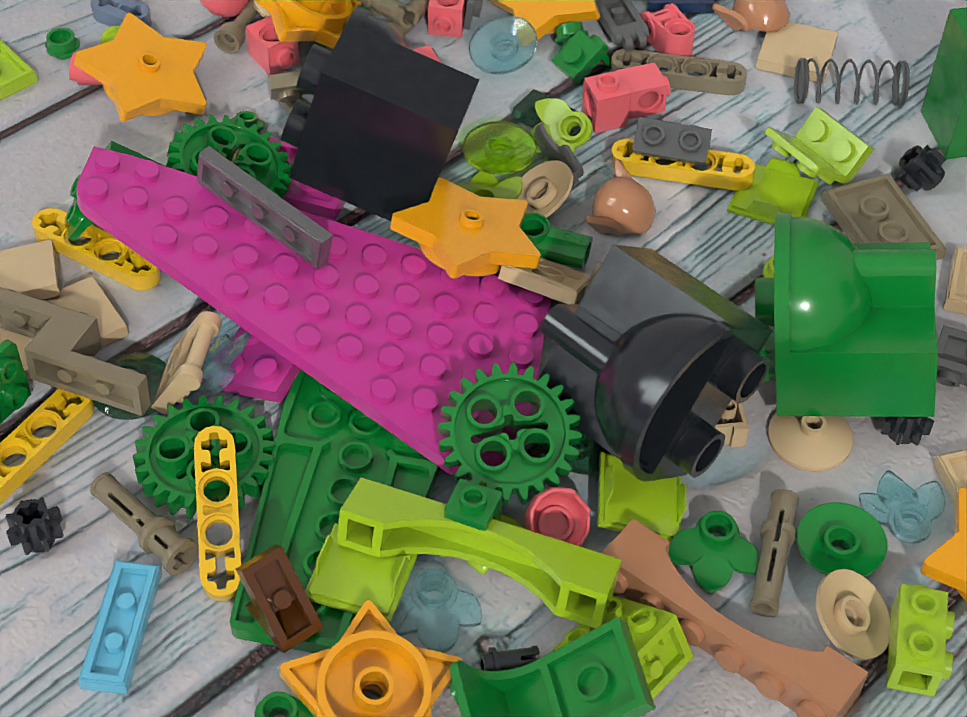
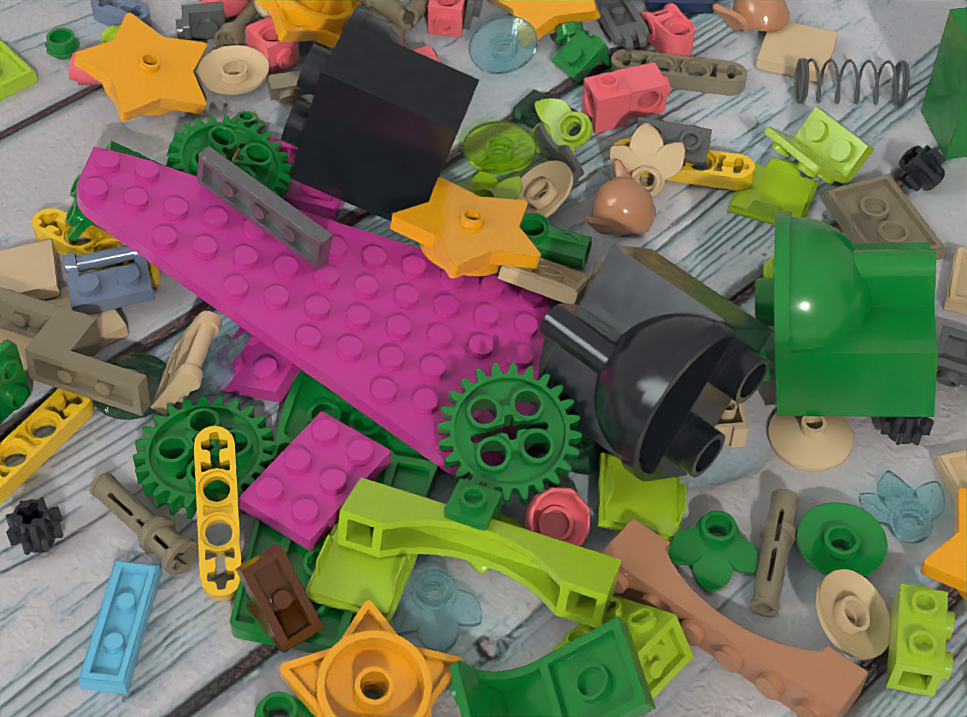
(108, 287): none -> sand blue plate
(200, 21): none -> dark grey bracket
(233, 69): none -> tan dish
(312, 480): none -> dark pink plate
(508, 659): black pin -> none
(650, 155): none -> tan plate

